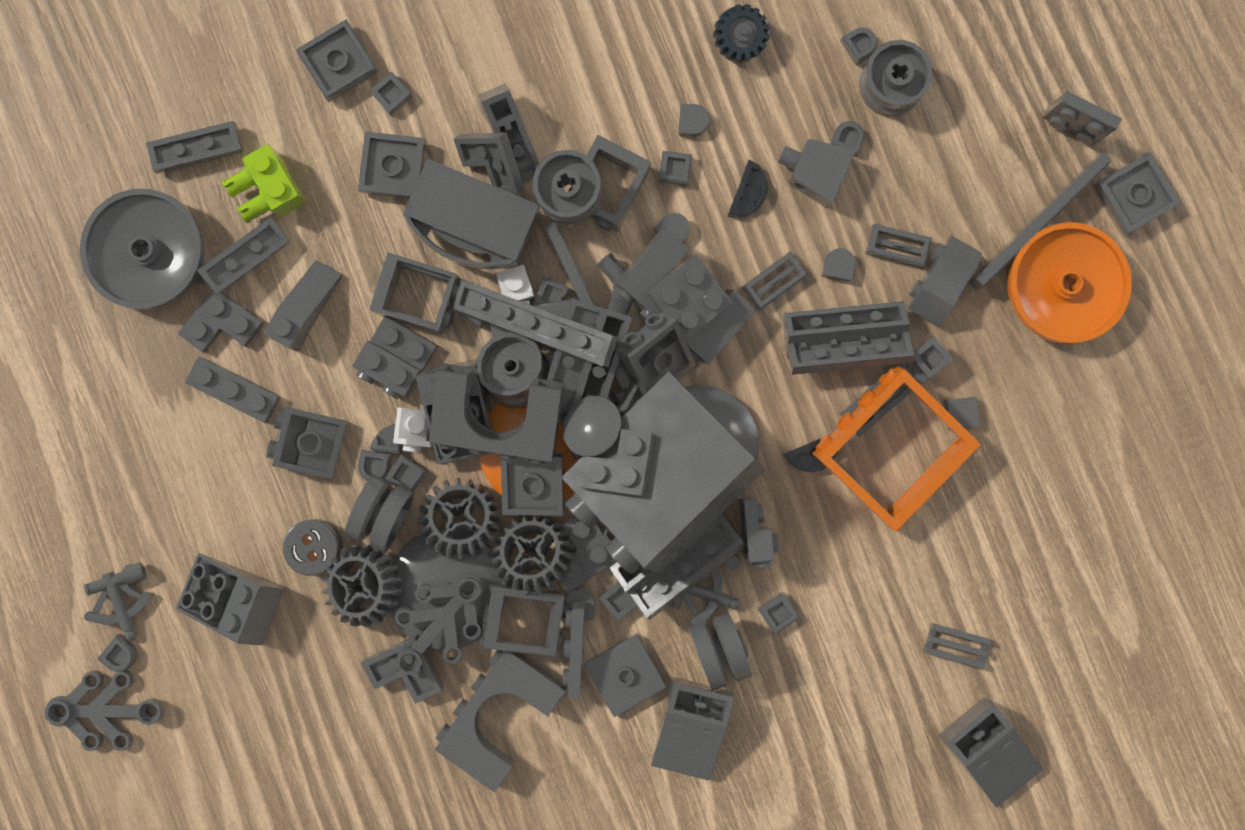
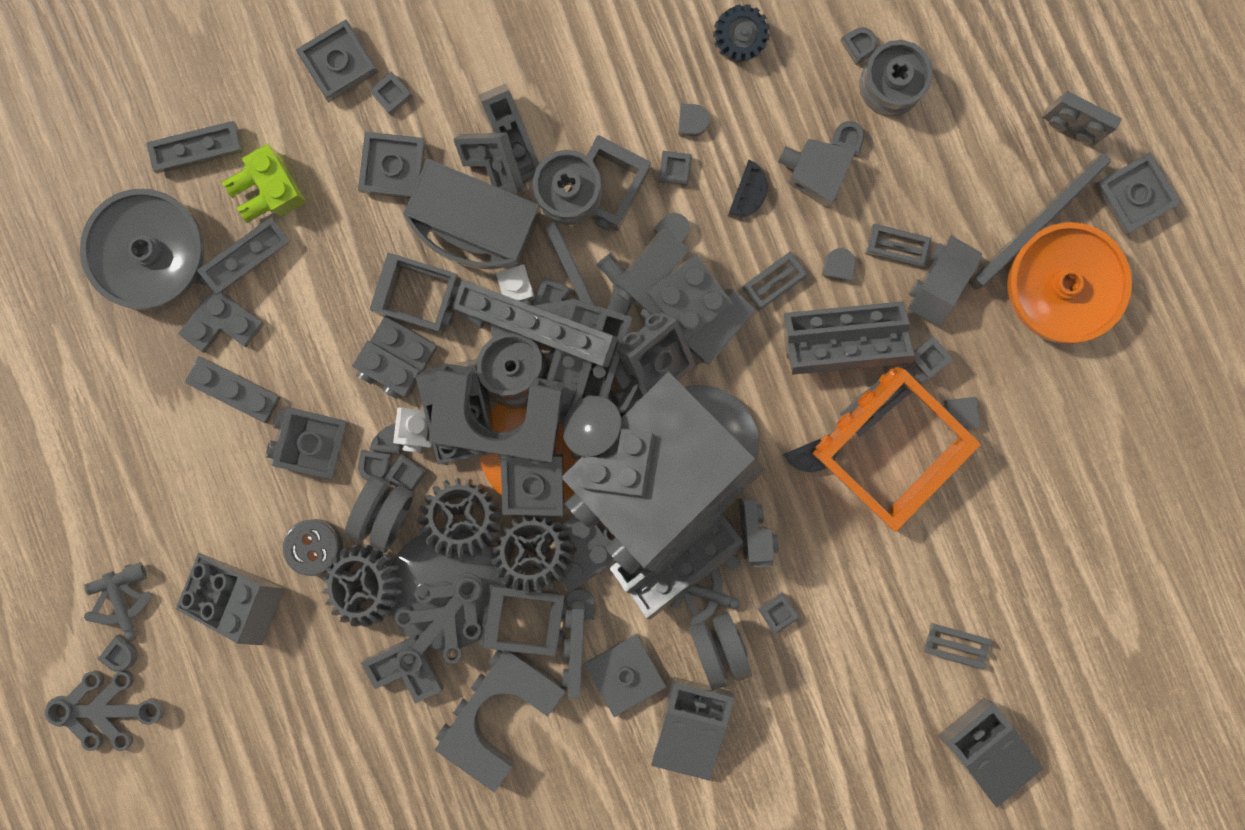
(302, 306): dark grey slope -> none
(618, 601): dark grey tile -> none

